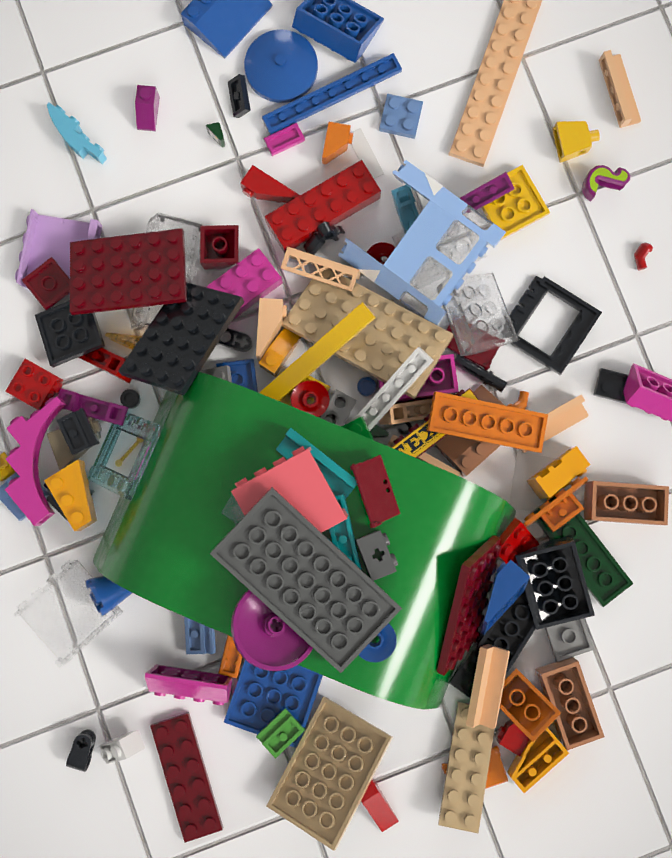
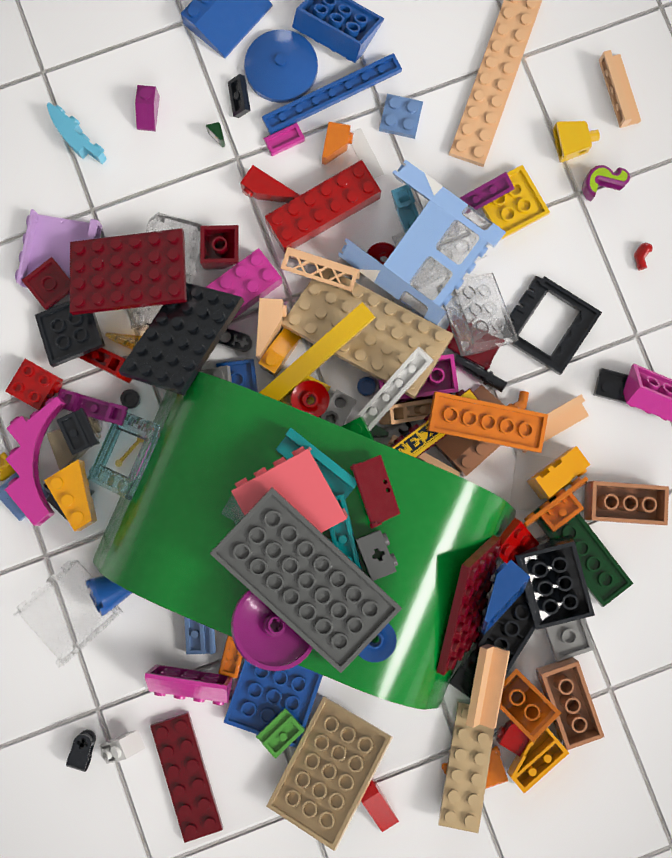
(325, 232): black bar -> none

